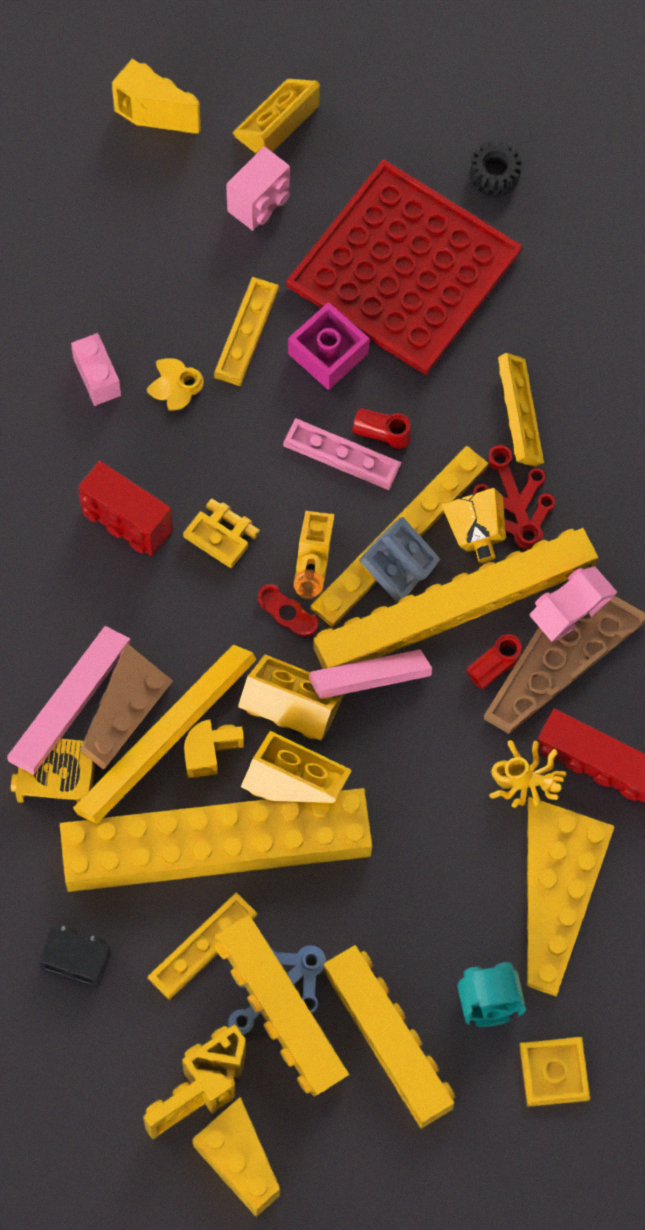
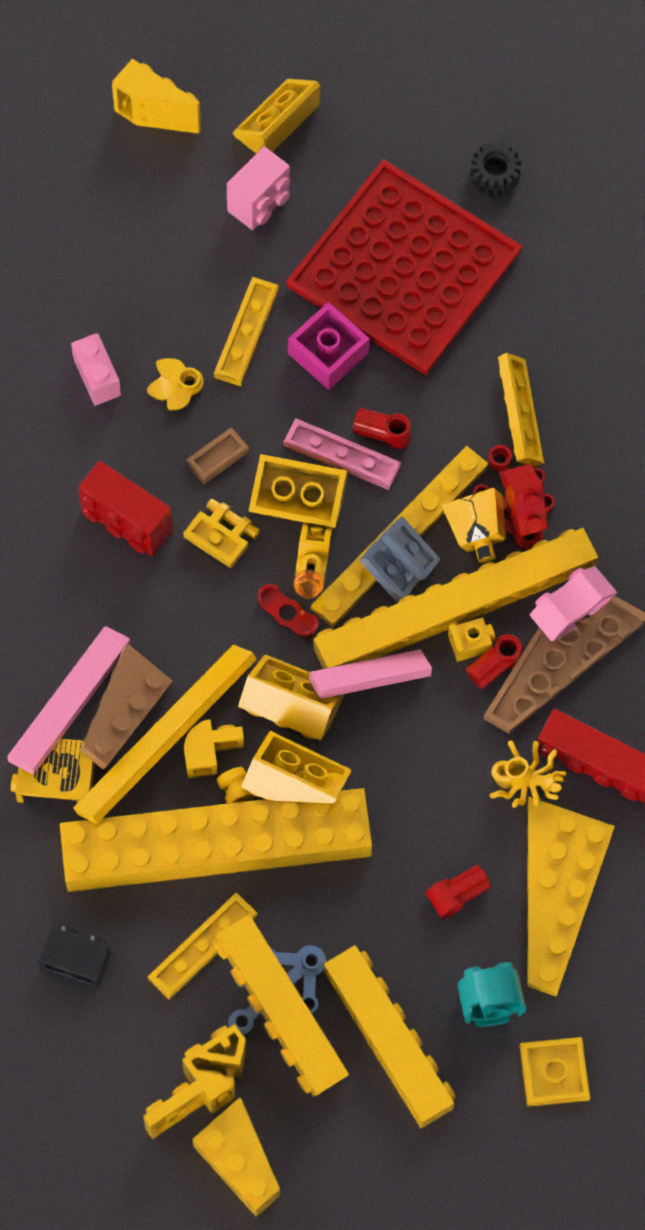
(217, 455): none -> medium nougat tile
(231, 783): none -> yellow wheel
(298, 491): none -> yellow slope
(451, 895): none -> red piece
(467, 647): none -> yellow brick
(525, 500): none -> red brick

